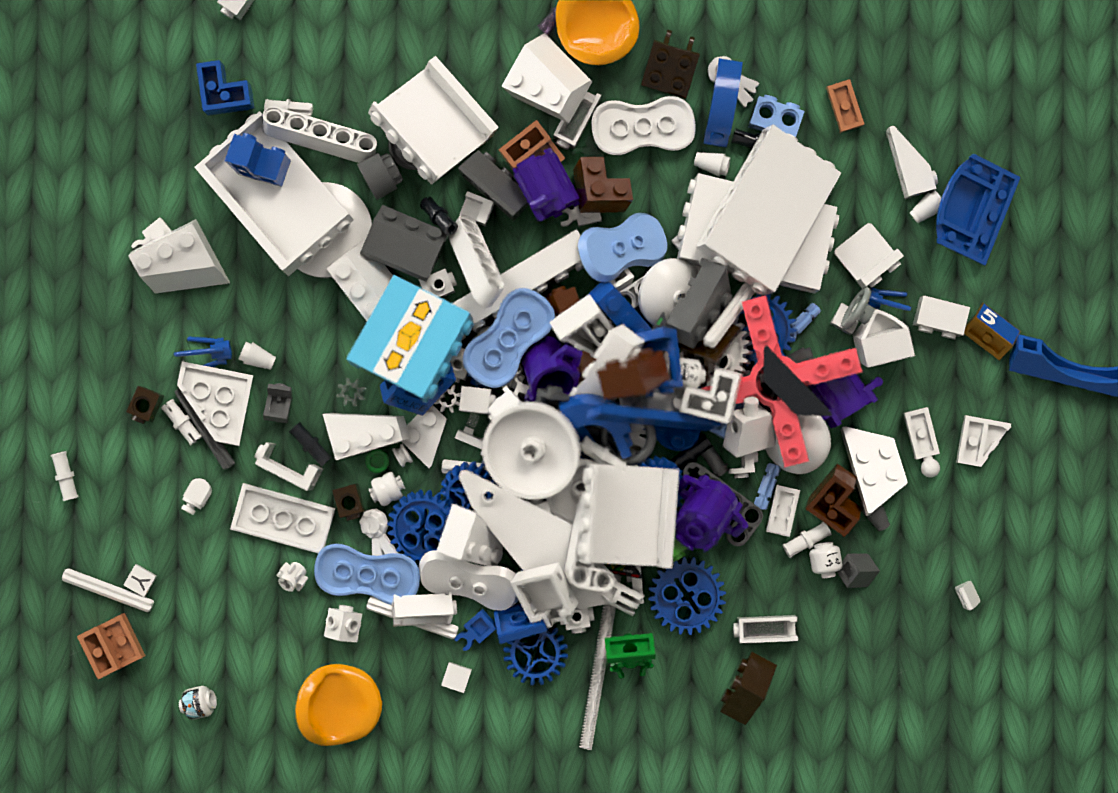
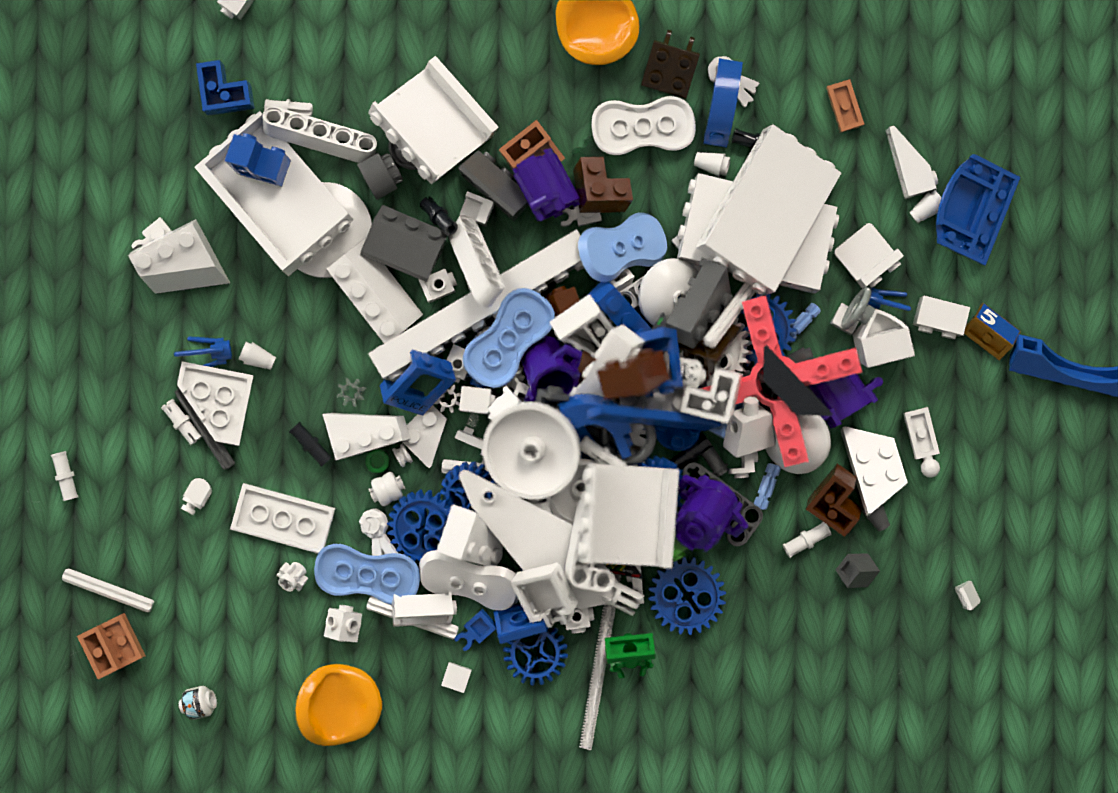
(140, 580): white tile -> none
(154, 399): dark brown brick -> none
(278, 403): dark grey bracket -> none
(306, 482): white panel -> none
(339, 496): dark brown brick -> none
(411, 338): medium azure panel -> none
(547, 79): white wedge -> none
(549, 22): clear purple pin -> none
(569, 133): window -> none
(748, 688): dark brown brick -> none
(765, 629): window -> none
(778, 111): light blue brick -> none
(782, 510): white plate -> none
(826, 559): white head -> none
(978, 439): white wing -> none

